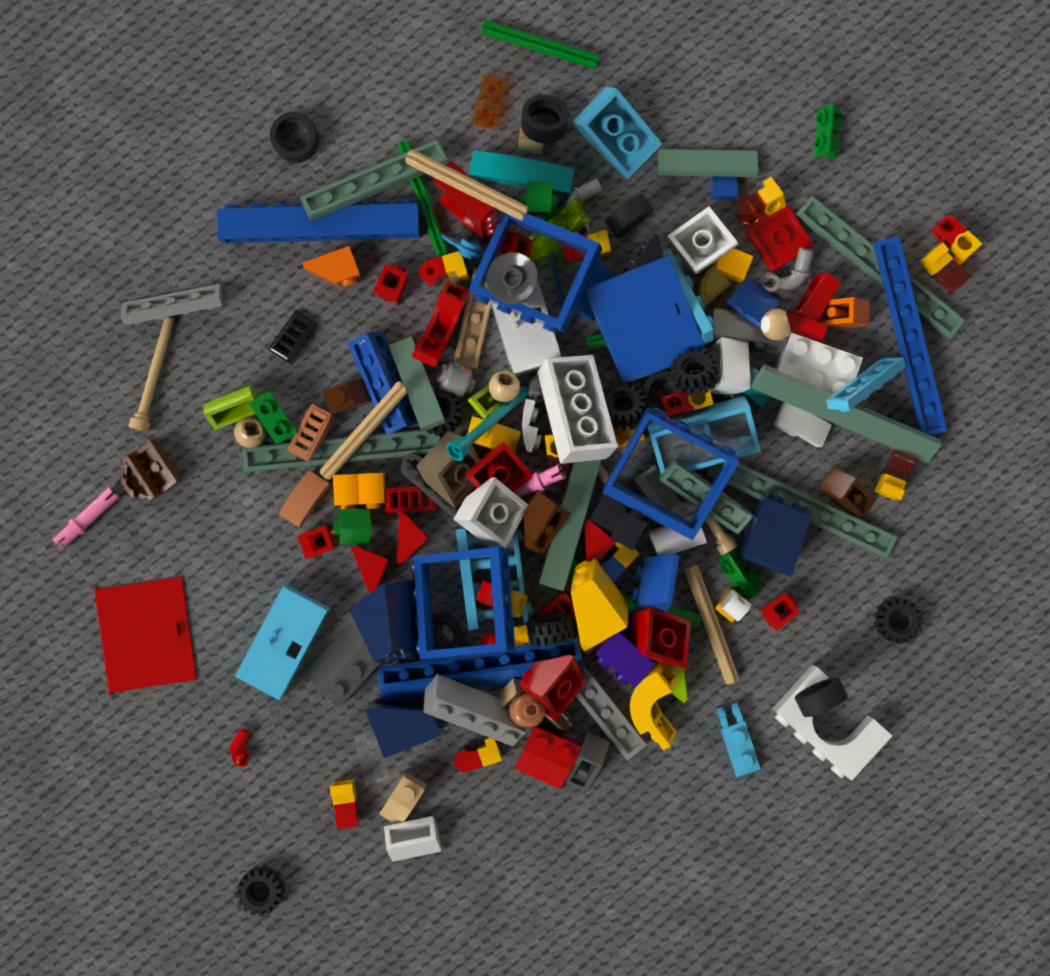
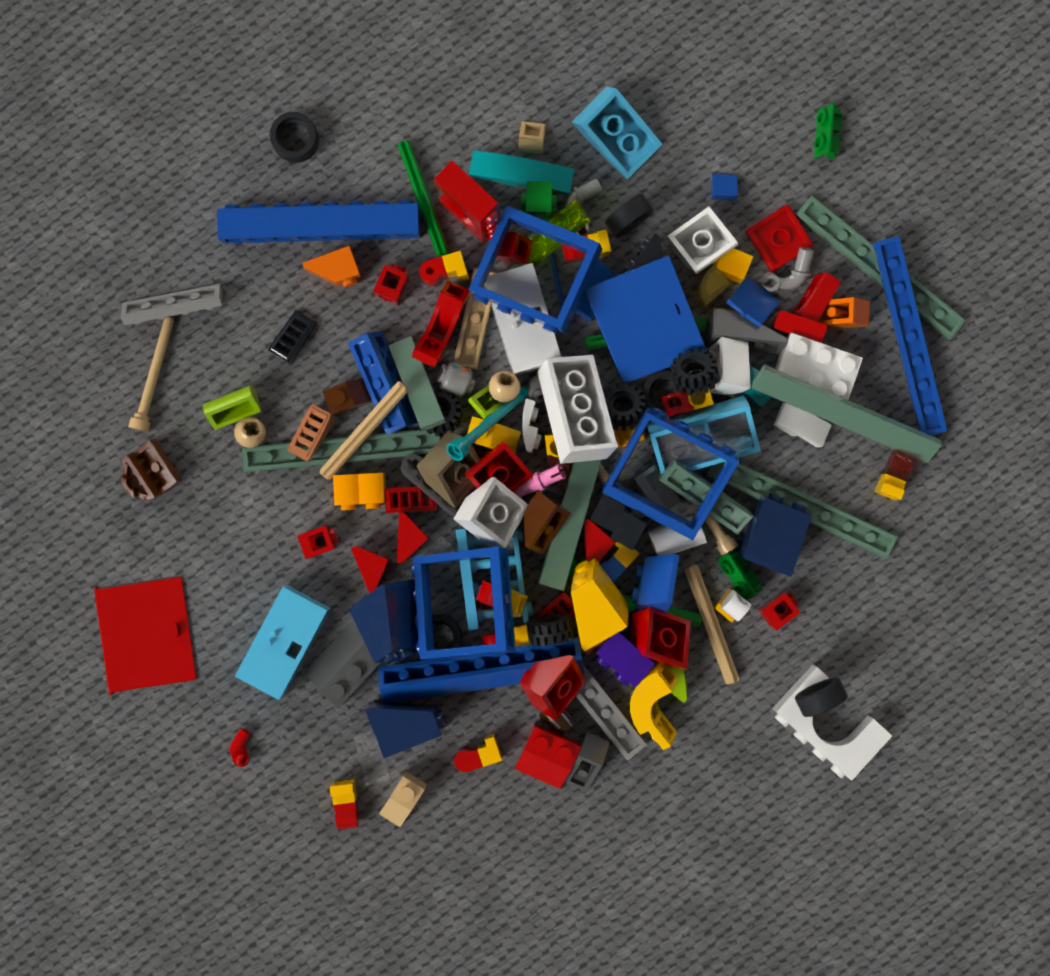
(85, 518): bright pink pin -> none
(254, 904): black tyre -> none
(273, 417): green hinge -> none
(303, 498): nougat slope -> none
(353, 527): green brick -> none
(367, 182): sand green tile -> none
(412, 838): white brick -> none
(466, 185): tan axle -> none
(467, 247): dark azure plate -> none
(471, 710): light grey brick -> none
(489, 102): clear orange slope -> none
(504, 269): dark grey dish -> none
(510, 692): tan slope -> none
(526, 711): nougat head -> none
(540, 44): green axle -> none
(544, 104): black tyre -> none
(705, 324): medium azure plate -> none
(707, 163): sand green tile -> none
(738, 742): medium azure hinge -> none
(761, 204): leg -> none
(775, 325): tan piece -> none
(847, 492): reddish brown slope -> none
(865, 384): medium azure plate -> none
(913, 620): black tyre -> none
(944, 268): leg -> none
(957, 238): leg -> none

